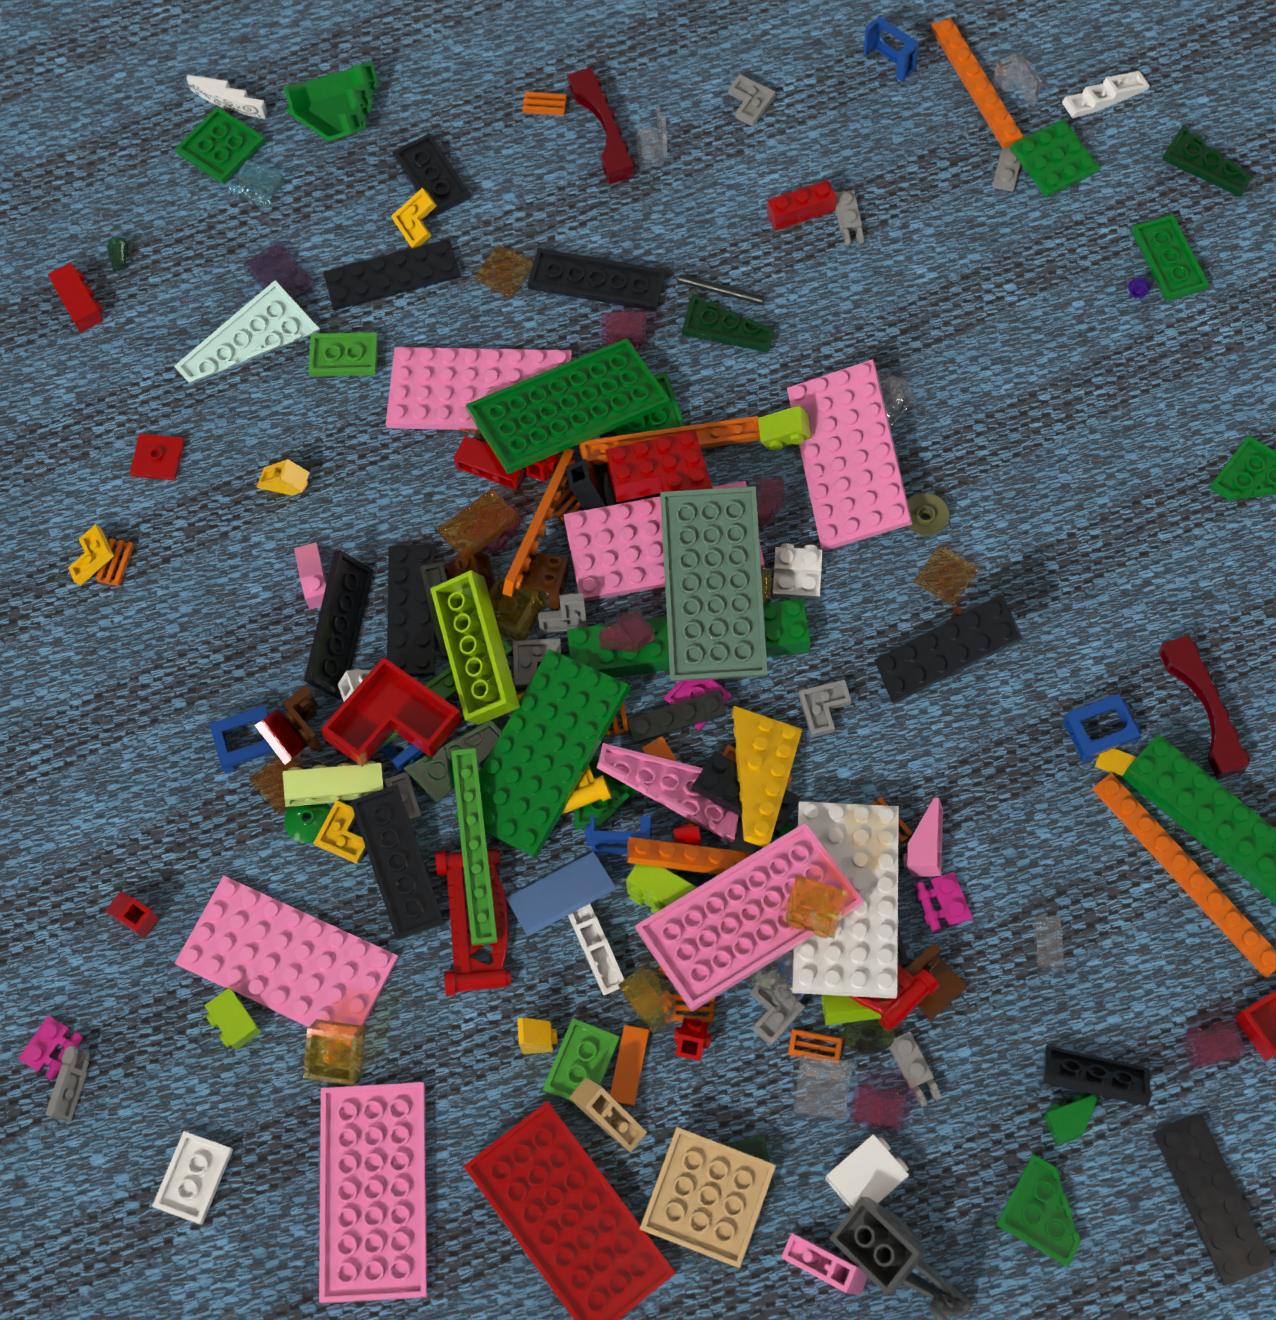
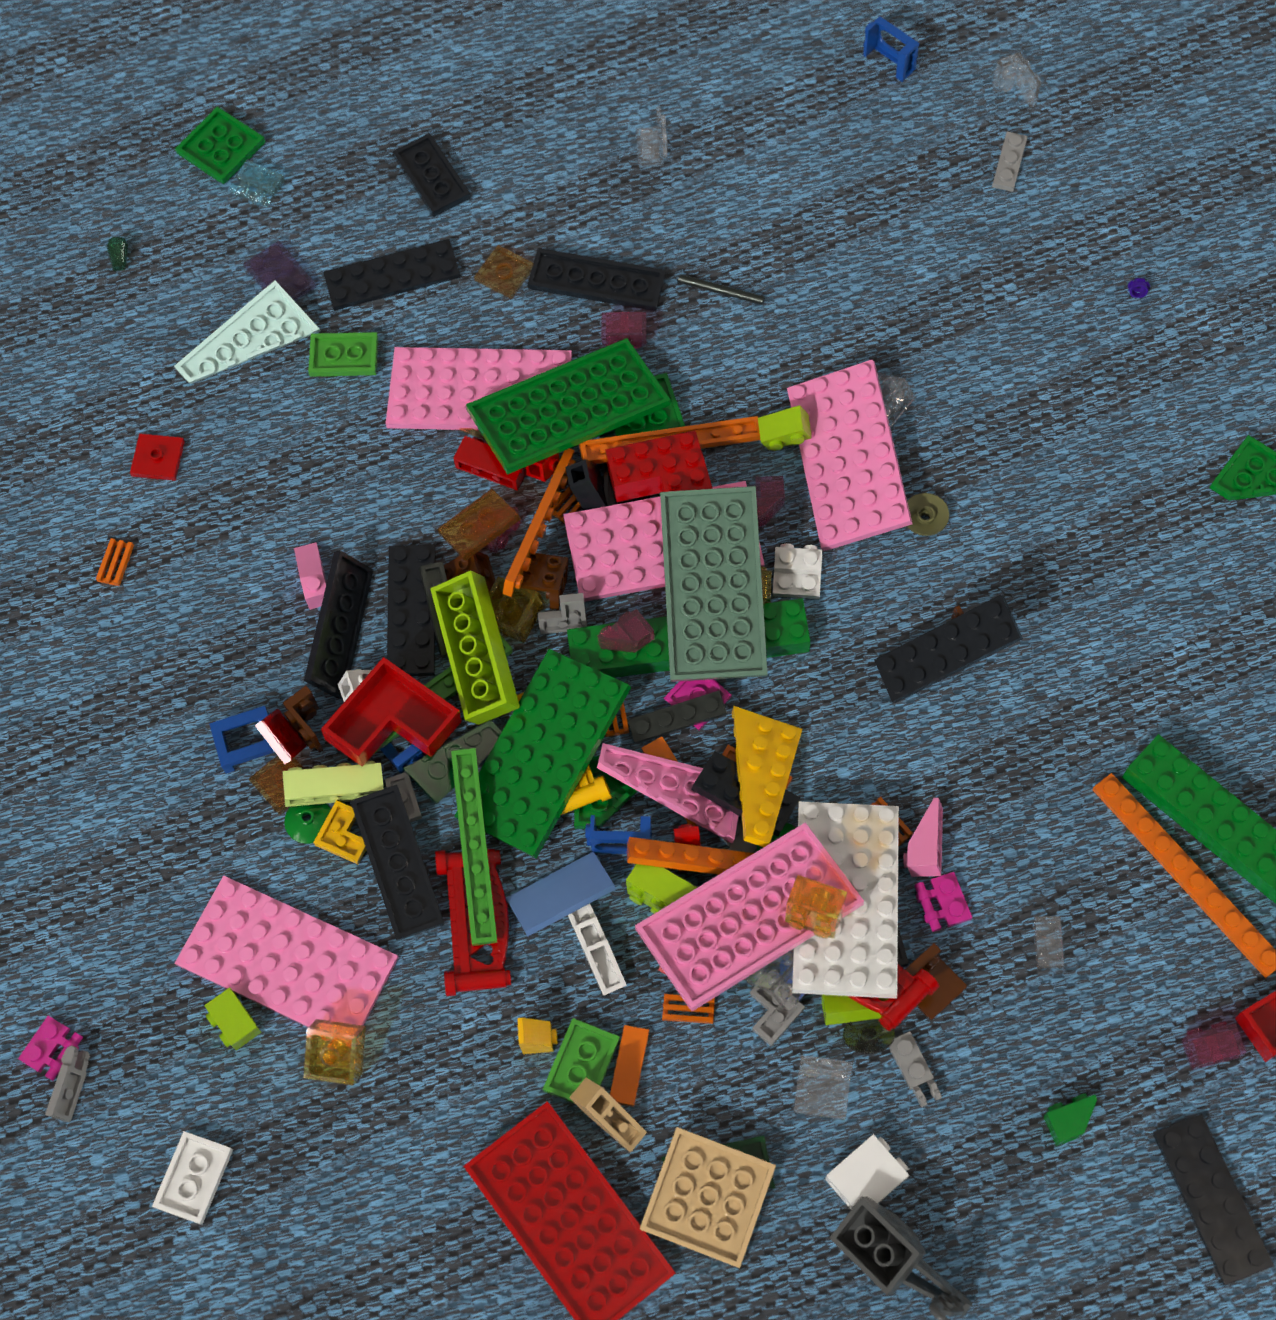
(76, 297): red brick -> none
(96, 555): yellow plate -> none
(132, 914): red slope -> none
(221, 94): white slope -> none
(284, 478): yellow slope -> none
(334, 103): green panel -> none
(373, 1193): bright pink plate -> none
(409, 218): yellow plate -> none
(527, 657): light grey plate -> none
(544, 100): orange tile -> none
(587, 93): dark red arch -> none
(648, 1000): clear yellow brick -> none
(692, 1039): red brick -> none
(714, 324): dark green wing -> none
(755, 99): light grey plate -> none
(797, 1053): orange tile -> none
(801, 205): red brick -> none
(817, 703): light grey plate -> none
(825, 1264): bright pink slope -> none
(848, 216): light grey hinge -> none
(877, 1107): clear pink brick -> none
(946, 575): clear orange tile -> none
(976, 82): orange plate -> none
(1041, 1213): green plate -> none
(1055, 158): green plate -> none
(1088, 750): blue panel -> none
(1097, 1076): black plate -> none
(1103, 95): white slope -> none
(1114, 761): yellow tile -> none
(1169, 258): green plate -> none
(1183, 662): dark red arch -> none
(1201, 161): dark green wing -> none

